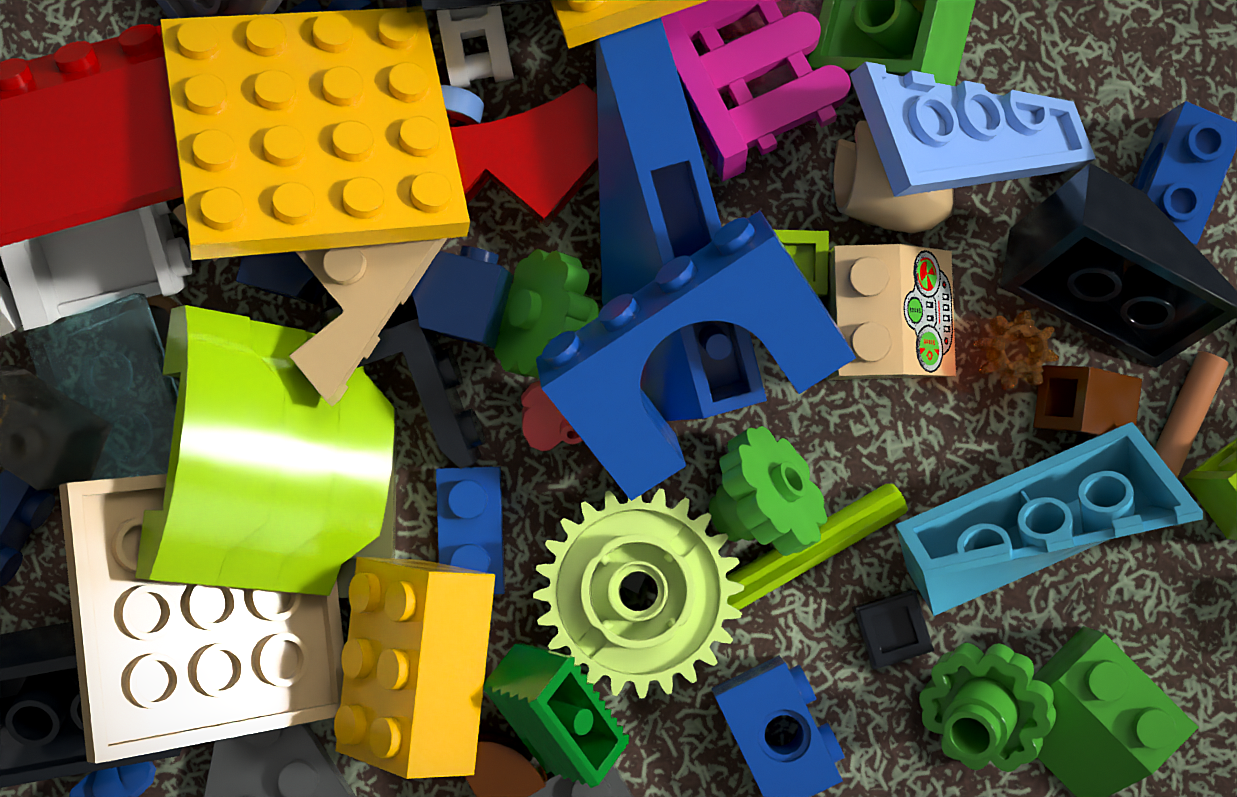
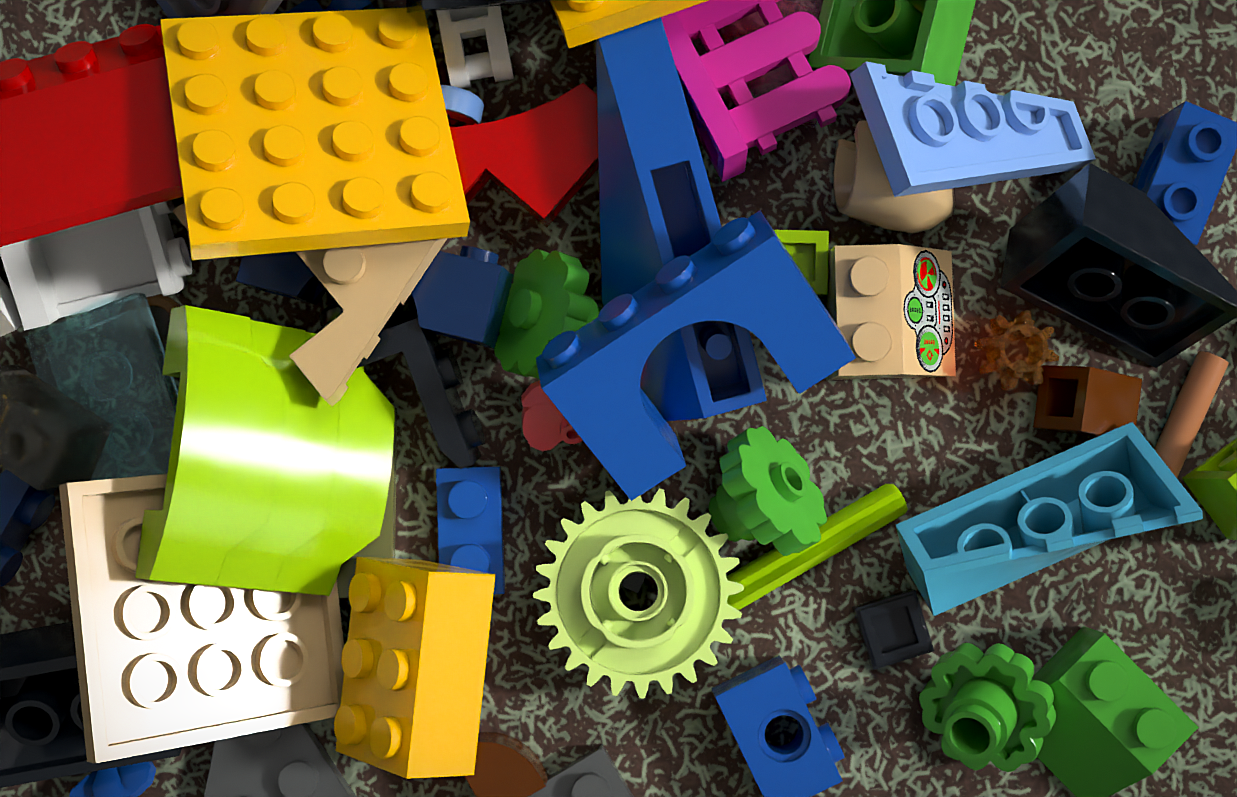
(557, 713): green brick -> none

